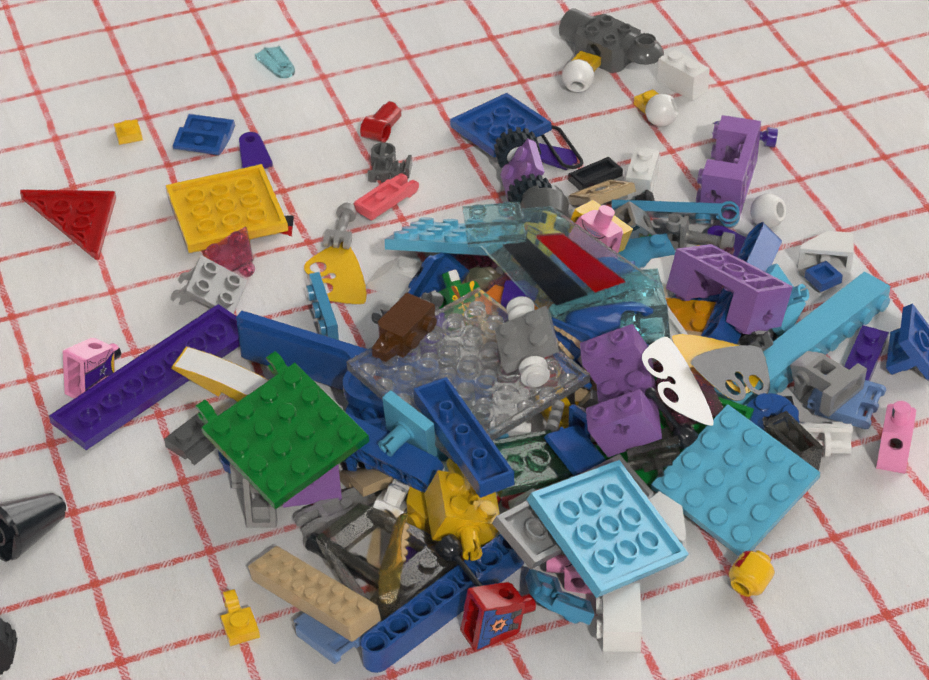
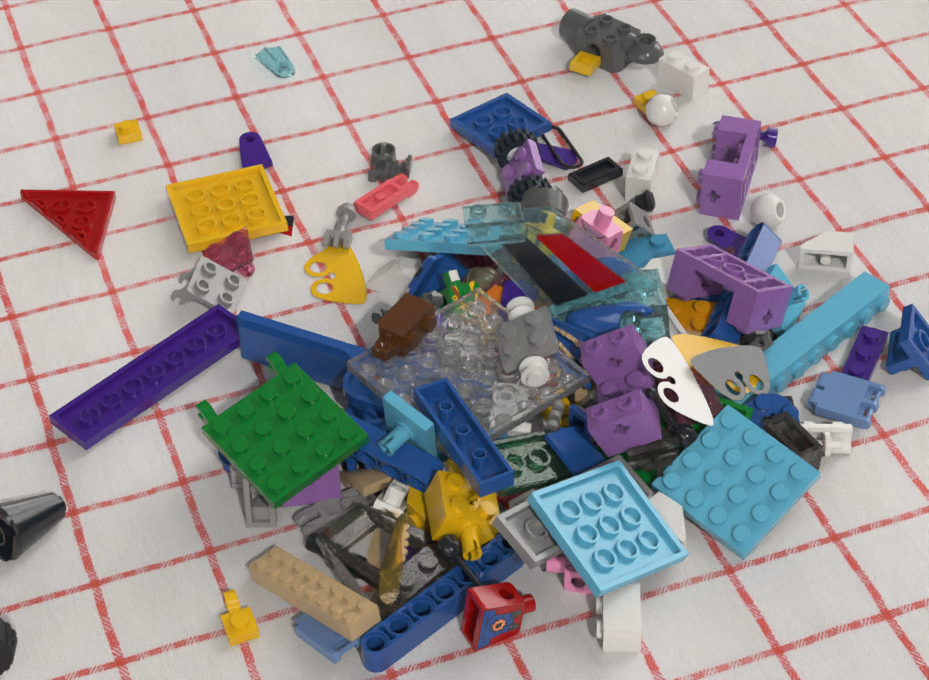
(88, 365): bright pink torso -> none
(190, 441): dark grey plate -> none
(204, 134): blue slope -> none
(217, 374): white slope -> none
(322, 307): dark azure plate -> none
(380, 125): red piece -> none
(548, 593): dark azure plate -> none
(578, 74): white piece -> none
(603, 192): tan piece -> none
(680, 240): light grey bar -> none
(701, 212): dark azure hinge -> none
(751, 573): yellow head -> none
(823, 276): blue plate -> none
(836, 386): light grey tile -> none
(897, 424): bright pink torso -> none

